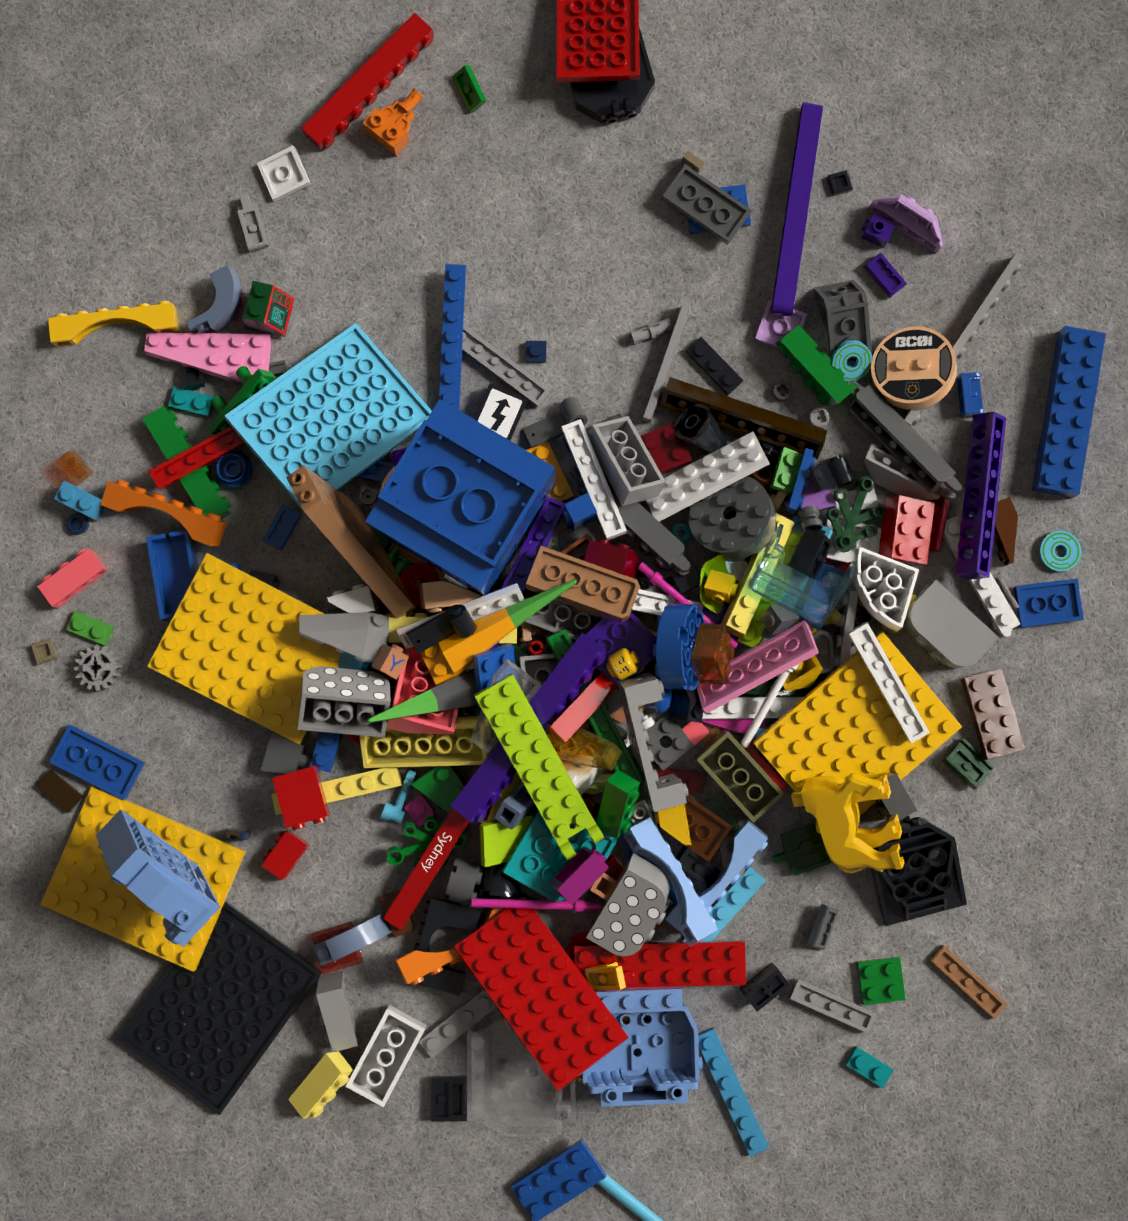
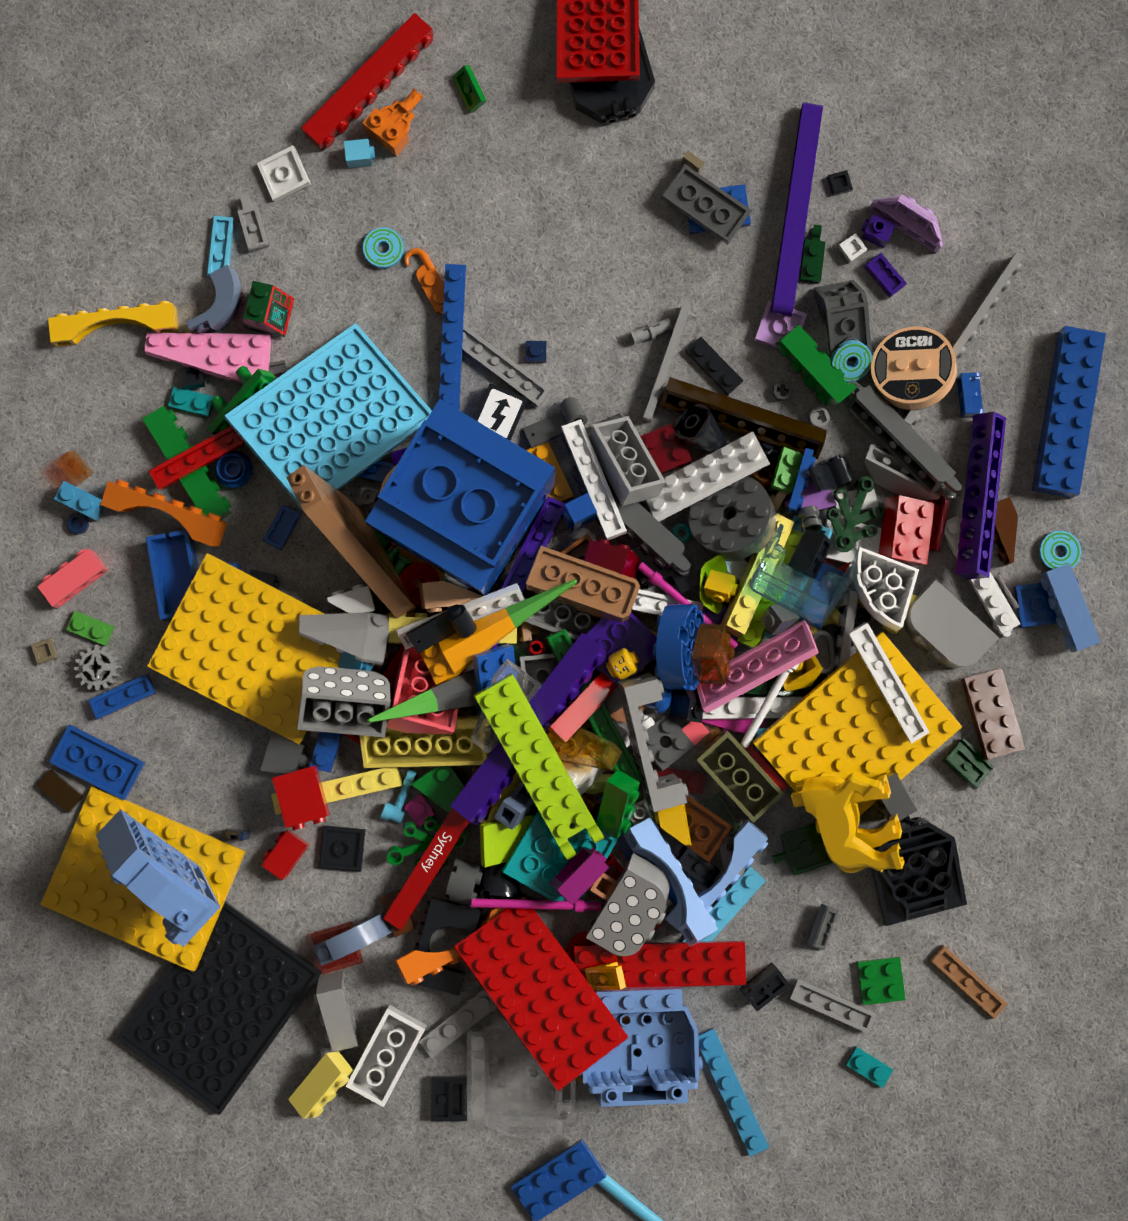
(122, 696): none -> blue plate
(220, 243): none -> medium azure tile
(342, 848): none -> black tile
(359, 153): none -> medium azure brick
(389, 258): none -> medium azure tile
(390, 660): nougat brick -> none
(428, 279): none -> orange plate
(813, 257): none -> dark green plate
(852, 248): none -> white plate
(1070, 608): none -> medium blue brick

